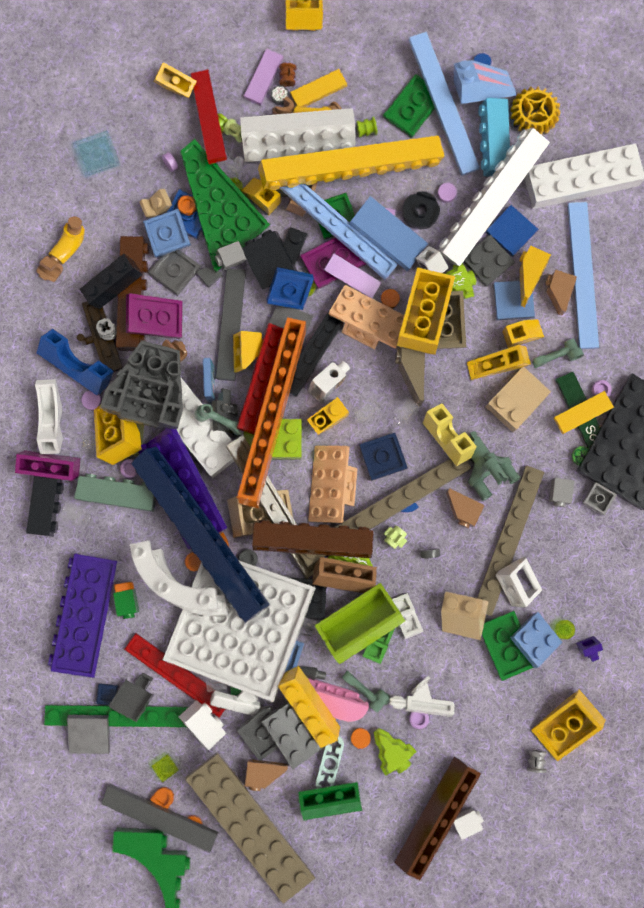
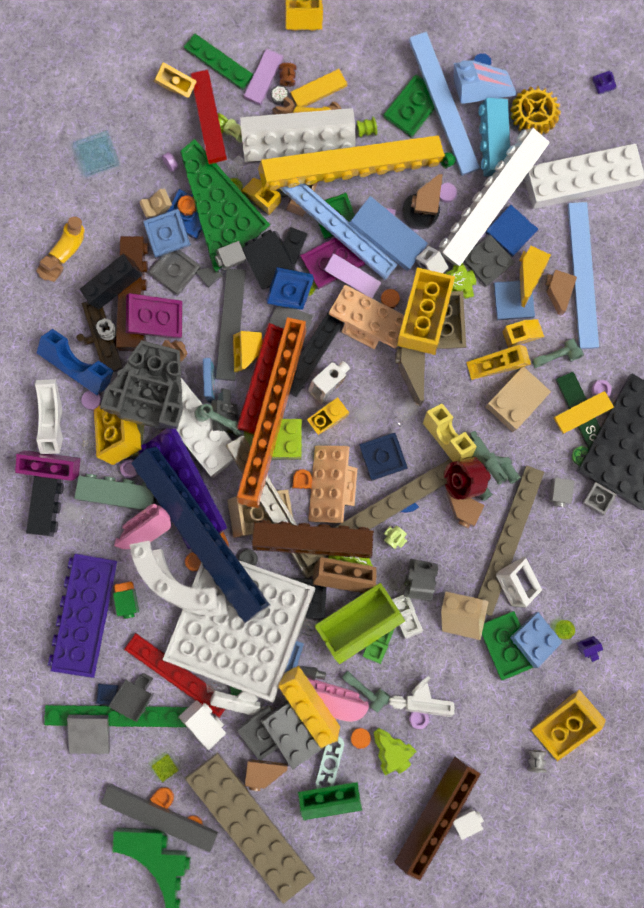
(144, 527): none -> bright pink brick
(218, 61): none -> green plate
(302, 479): none -> orange tile
(420, 580): none -> dark grey brick
(428, 197): none -> medium nougat slope
(430, 553): dark grey tile -> none
(449, 159): none -> green hinge
(466, 478): none -> dark red brick
(604, 82): none -> dark purple tile

